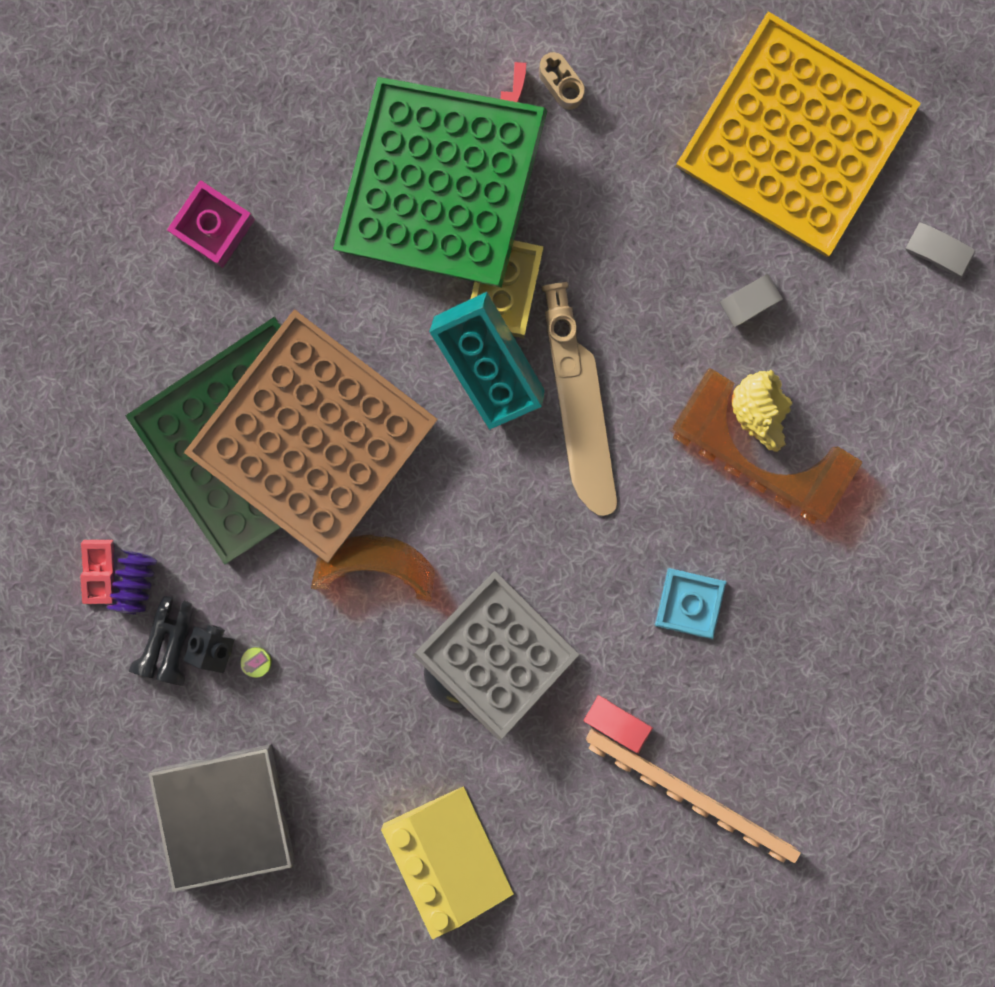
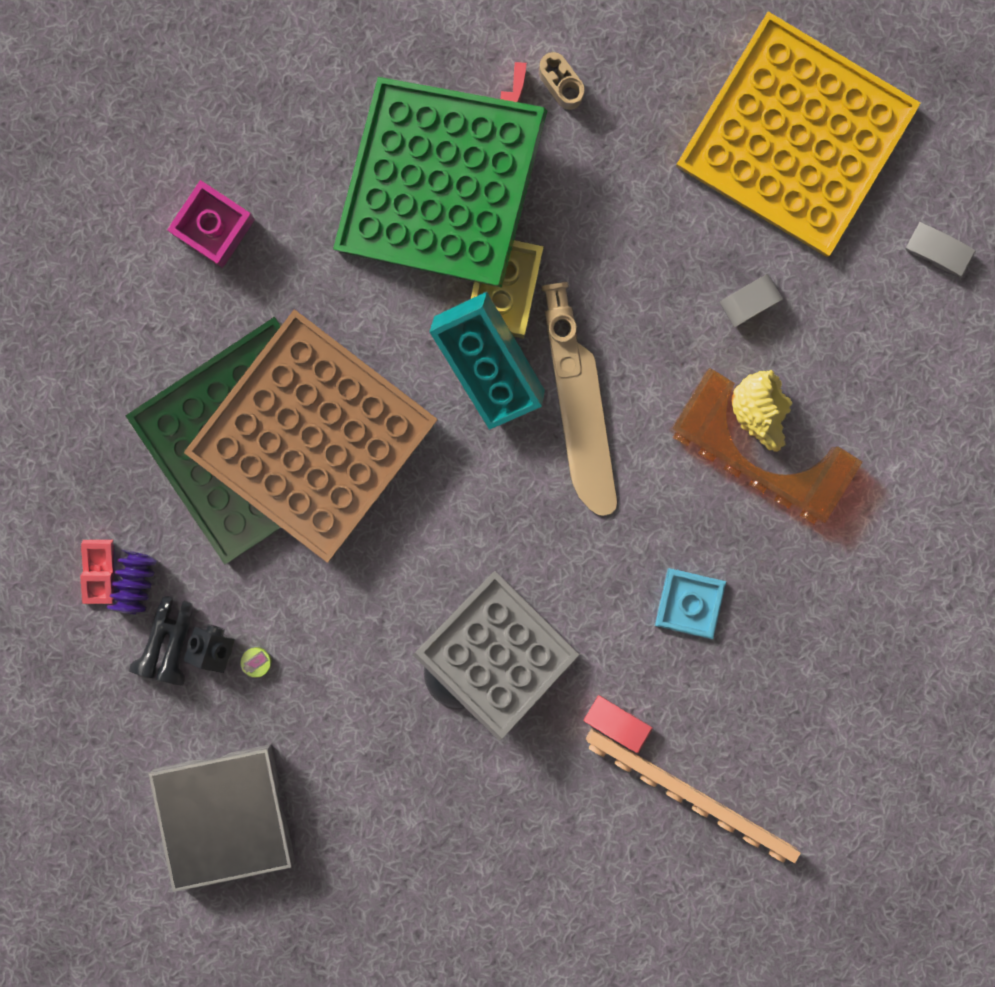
(379, 555): clear orange windscreen -> none
(447, 862): light yellow slope -> none

